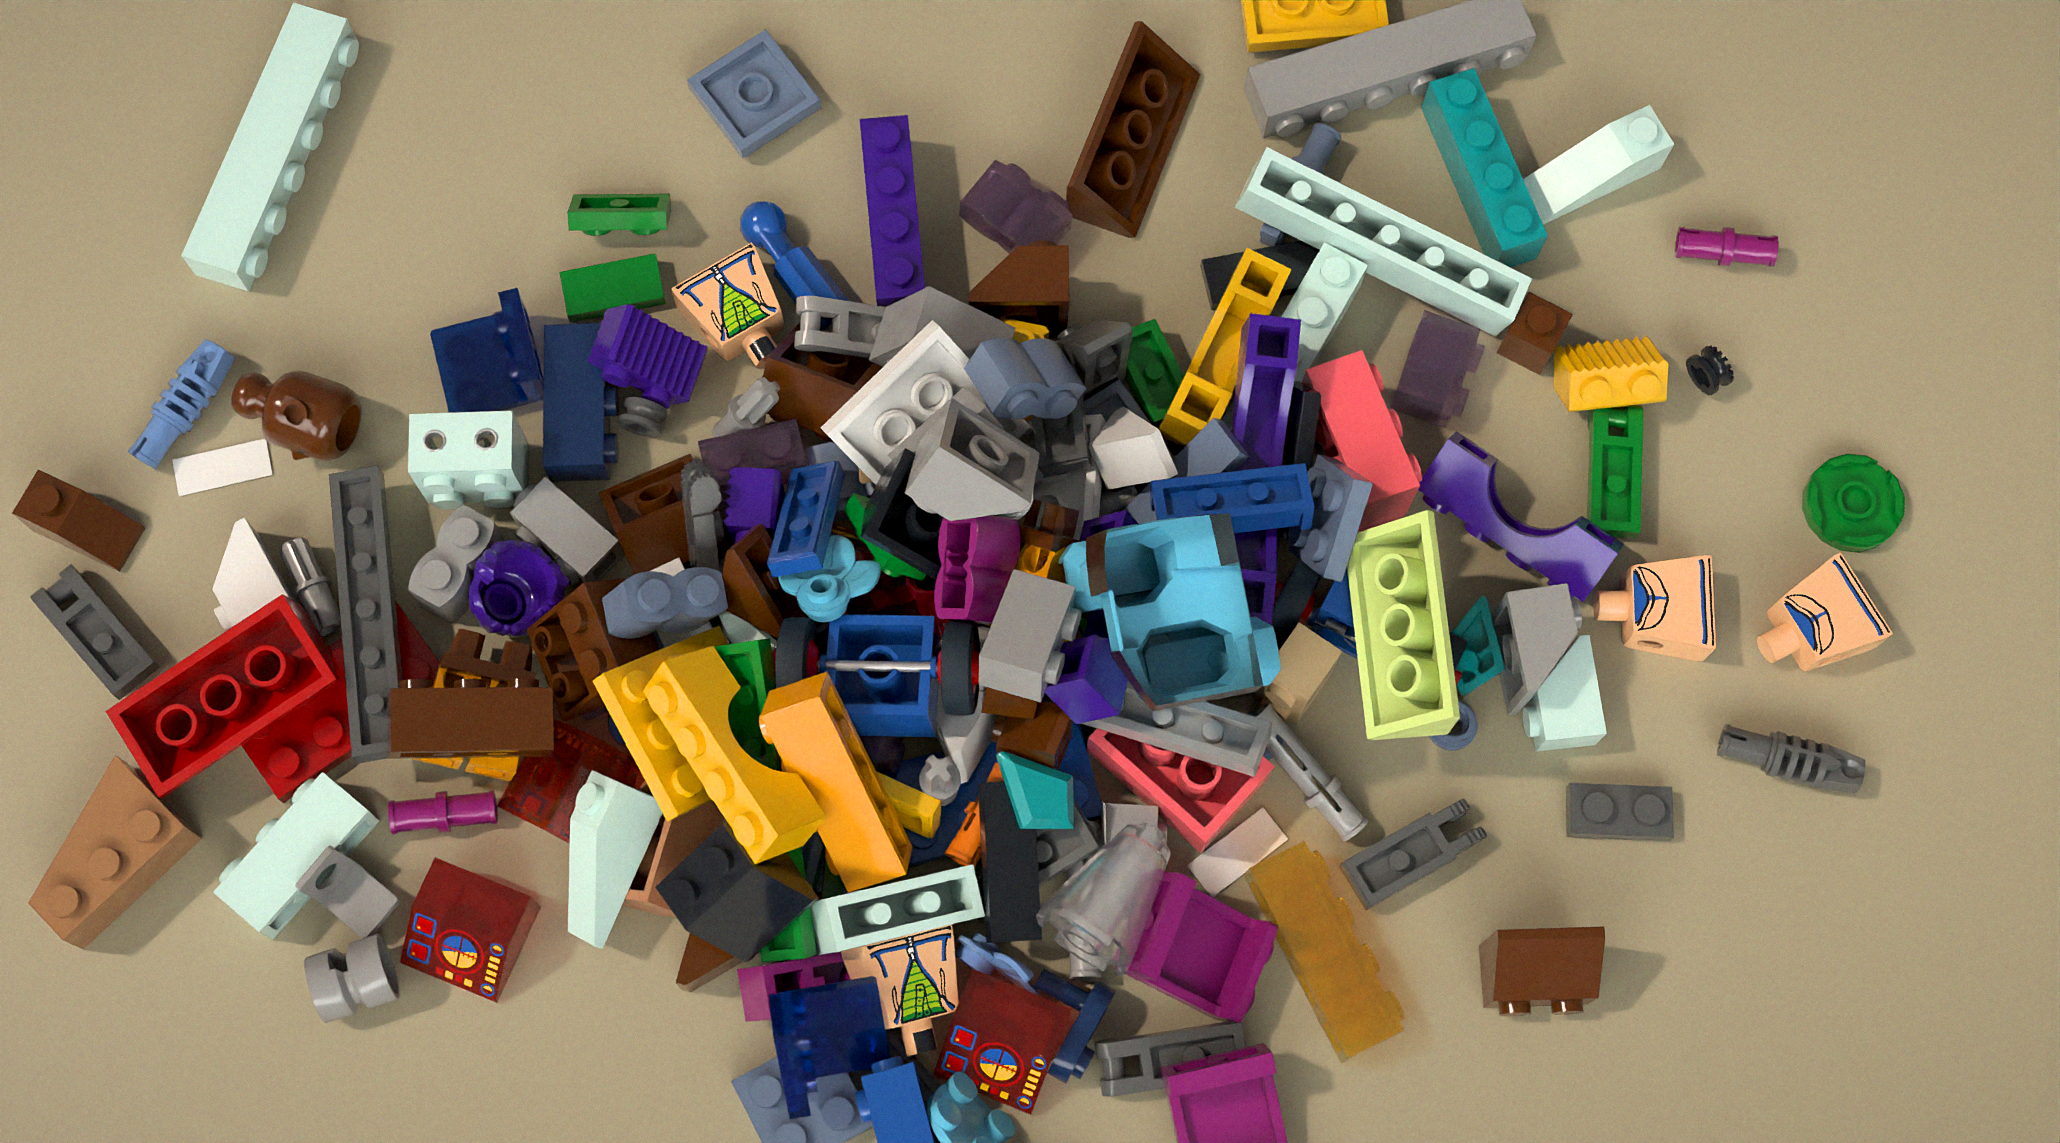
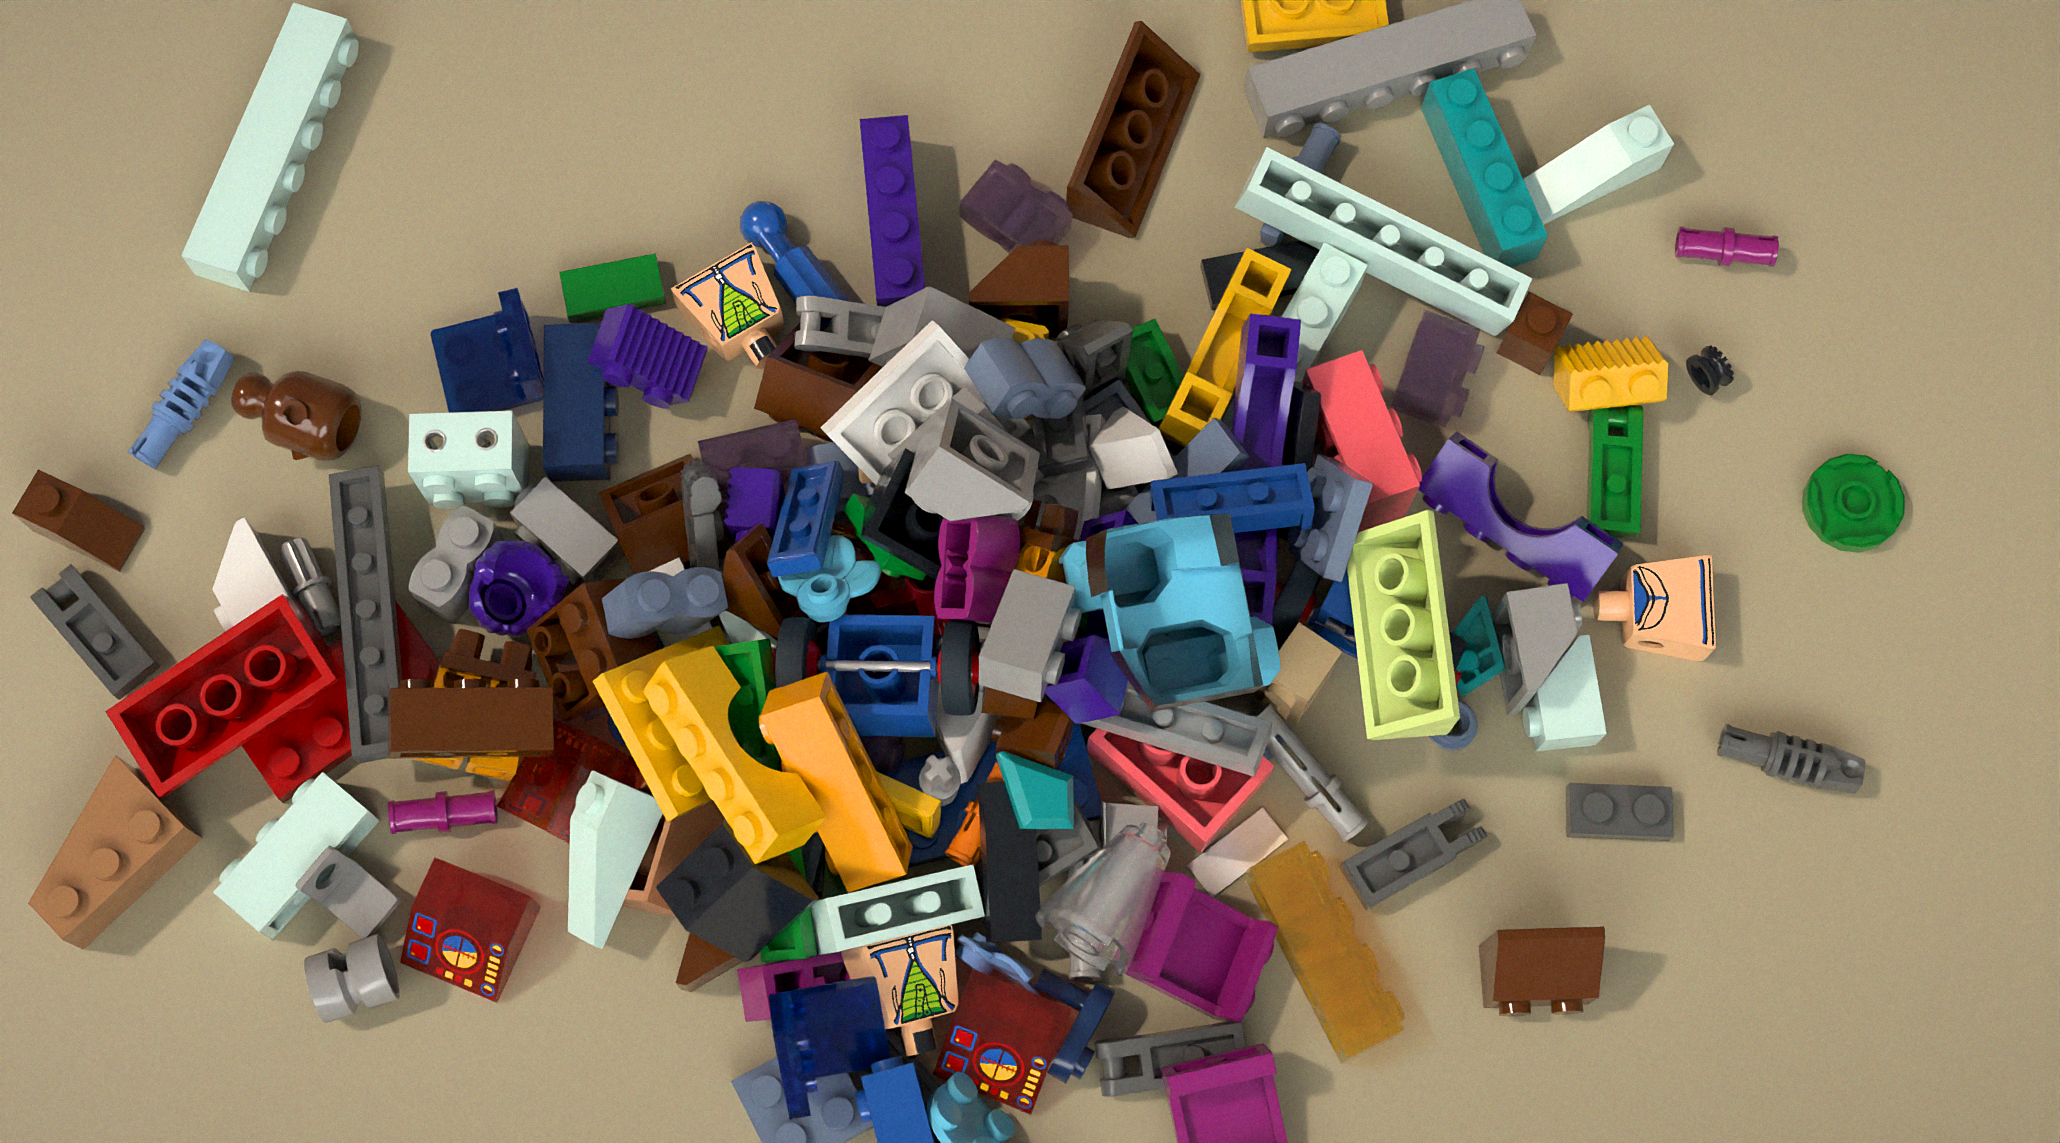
(222, 467): white sticker -> none
(606, 212): green plate -> none
(642, 417): dark grey bush -> none
(748, 409): light grey axle -> none
(754, 93): sand blue plate -> none
(1824, 619): light nougat torso -> none

